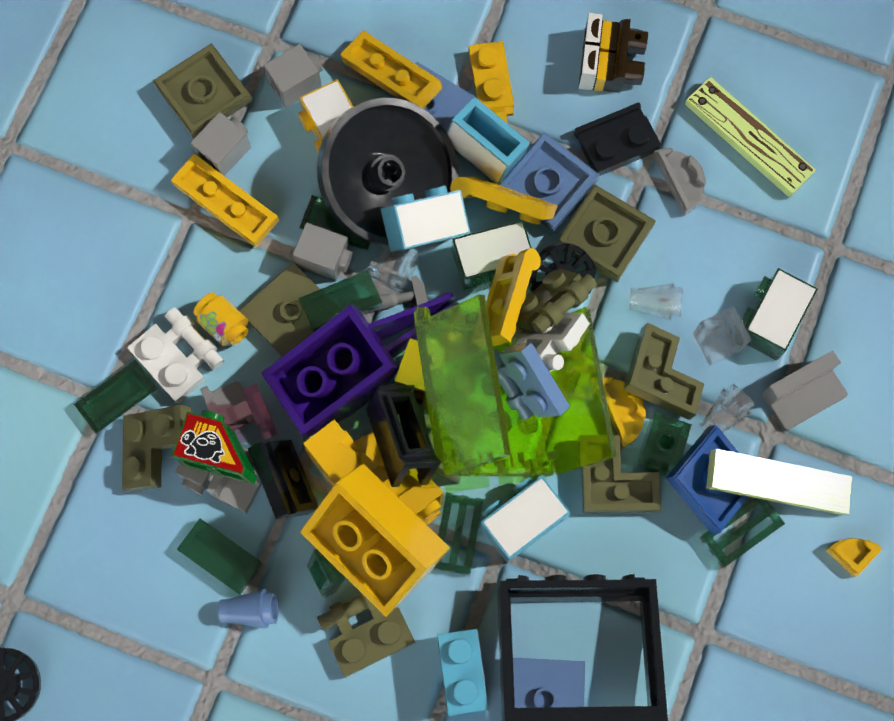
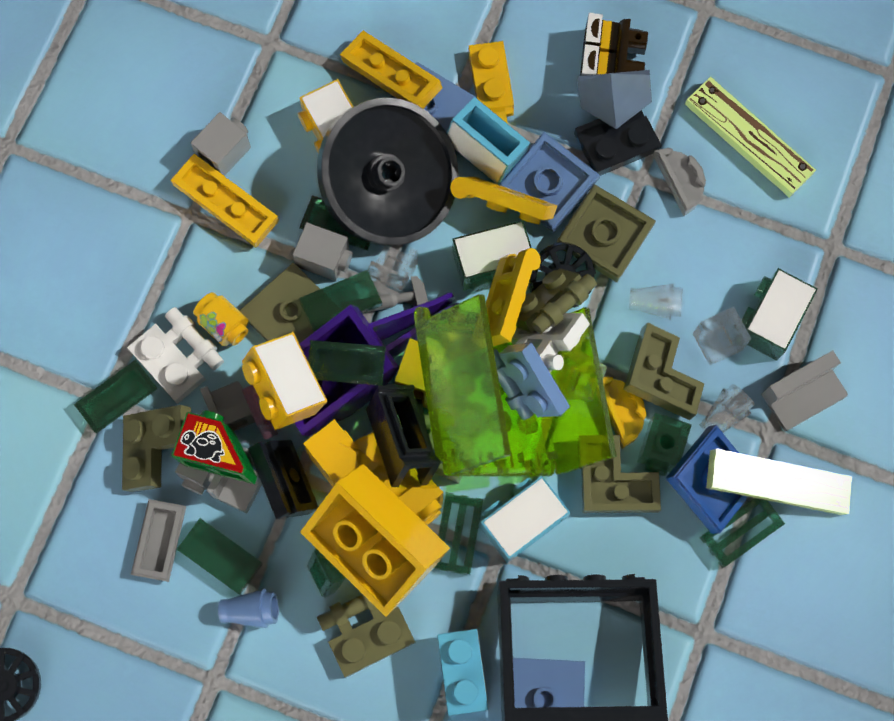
(158, 540): none -> light grey tile
(202, 89): olive plate -> none
(283, 381): none -> brick
(293, 74): light grey brick -> none
(347, 362): none -> clear green tile
(425, 220): white brick -> none
(615, 95): none -> sand blue slope
(854, 554): yellow tile -> none

